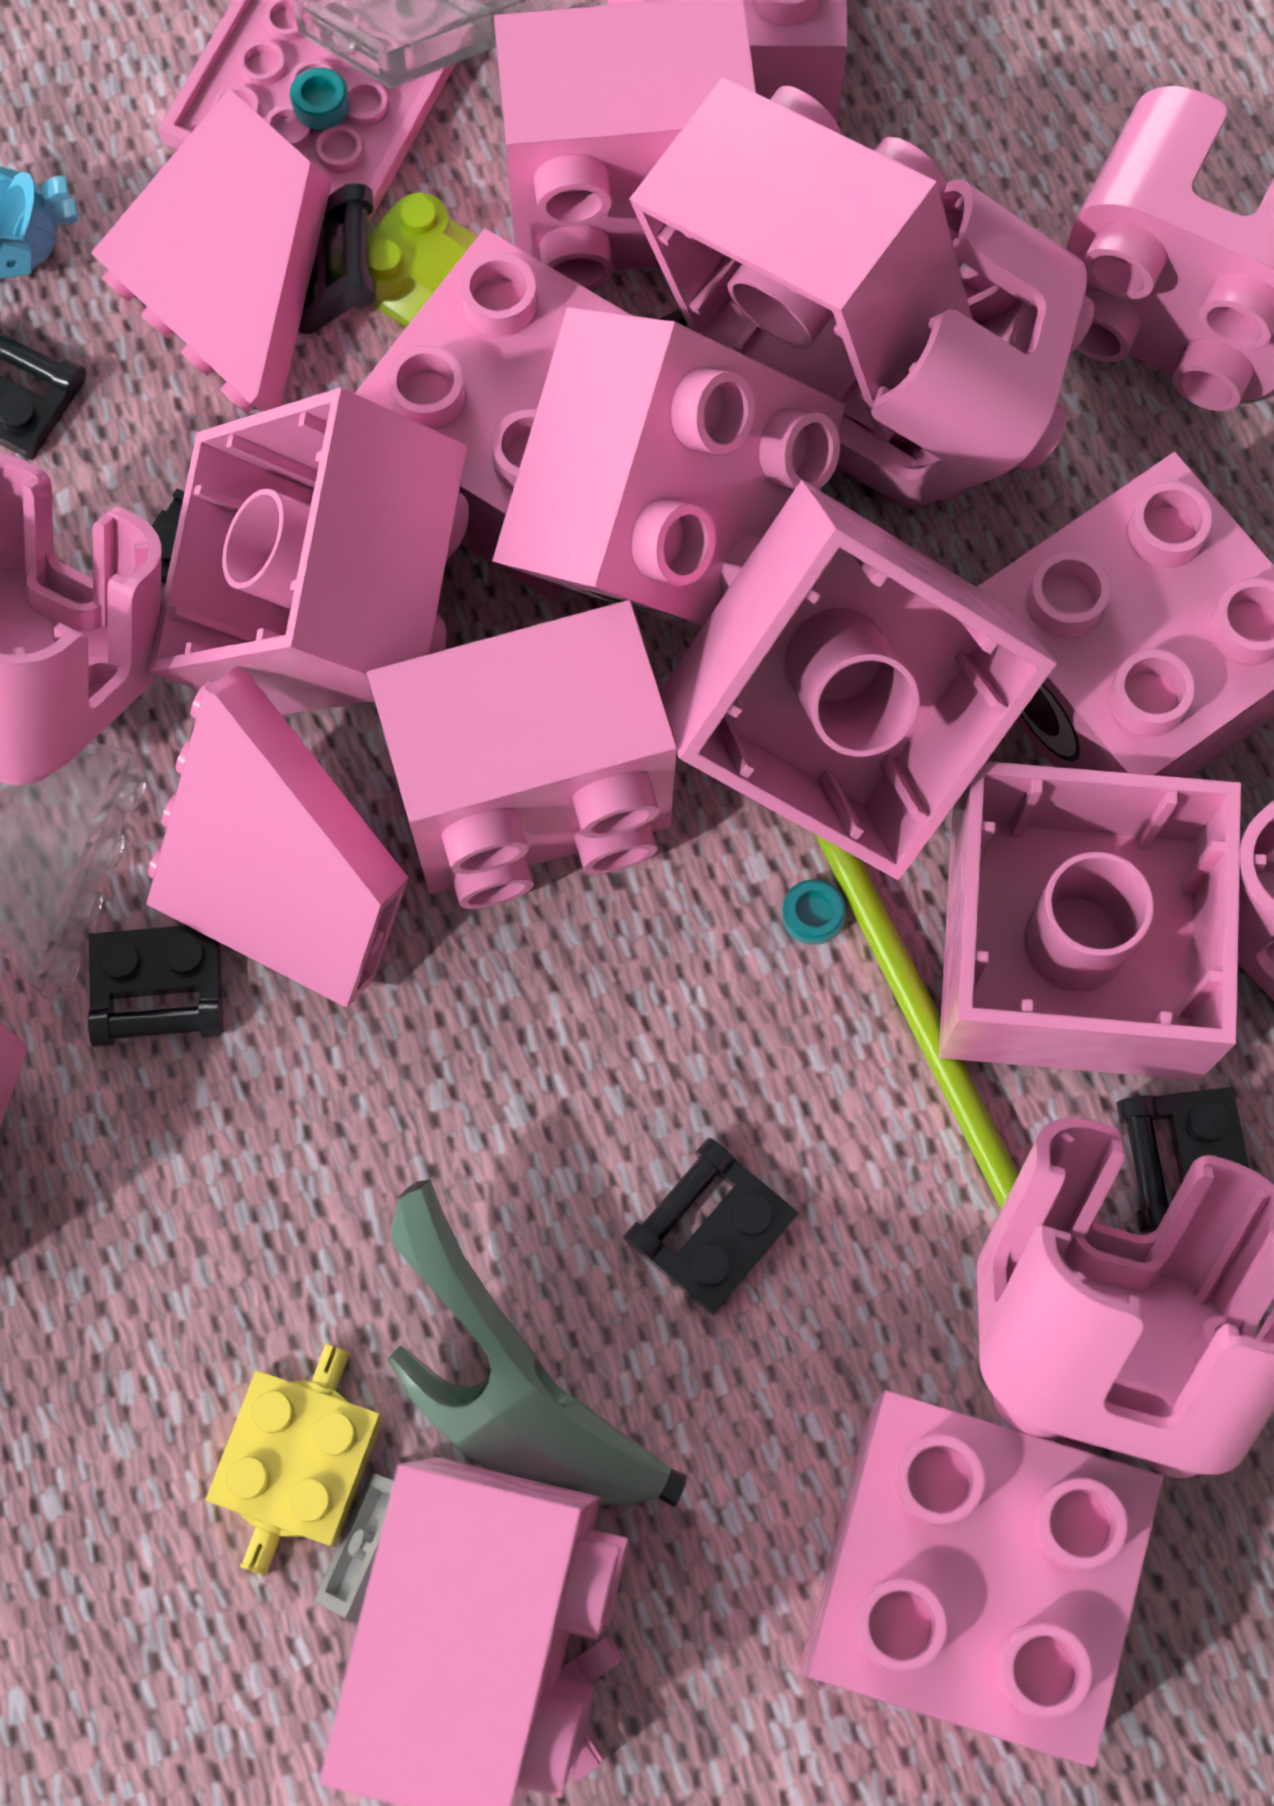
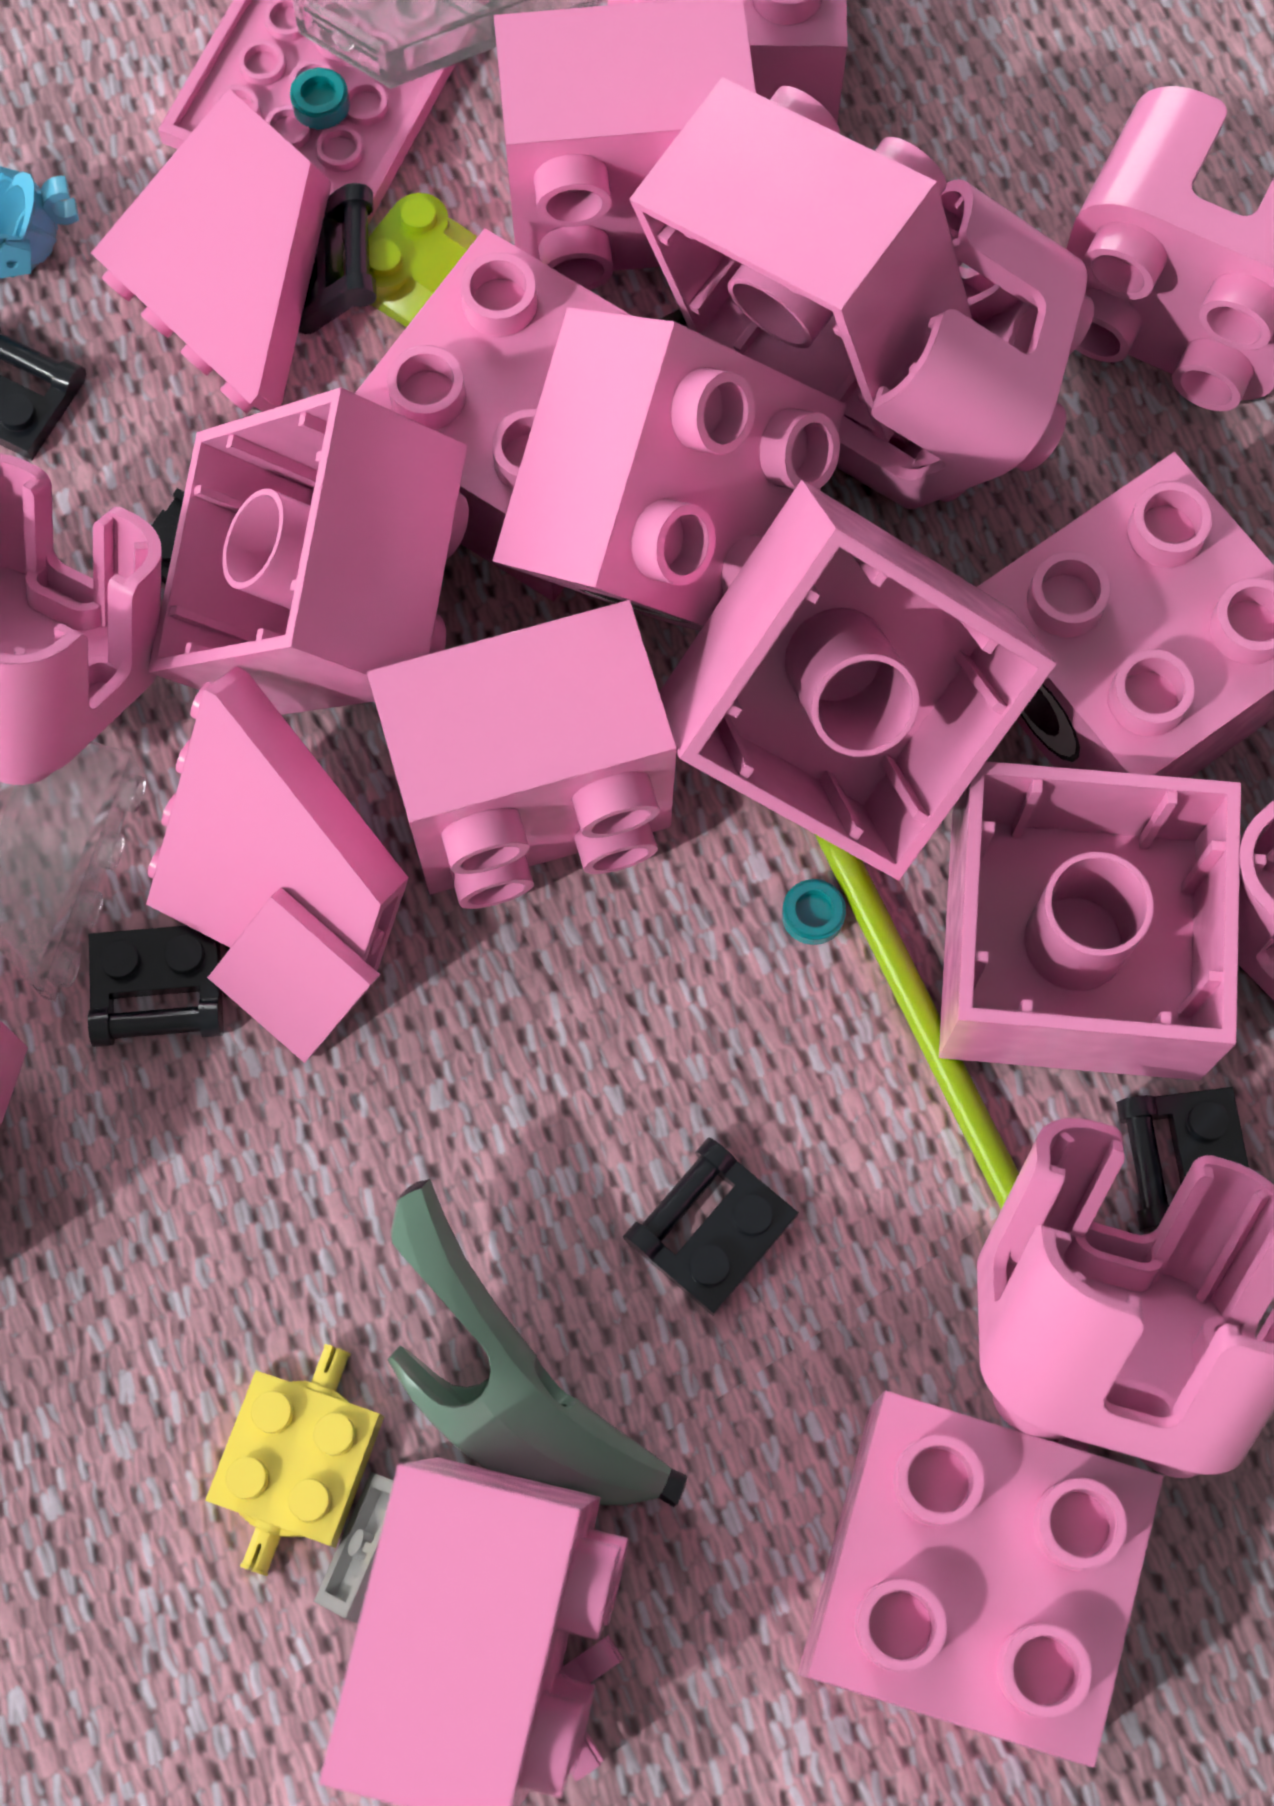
(293, 975): none -> bright pink tile

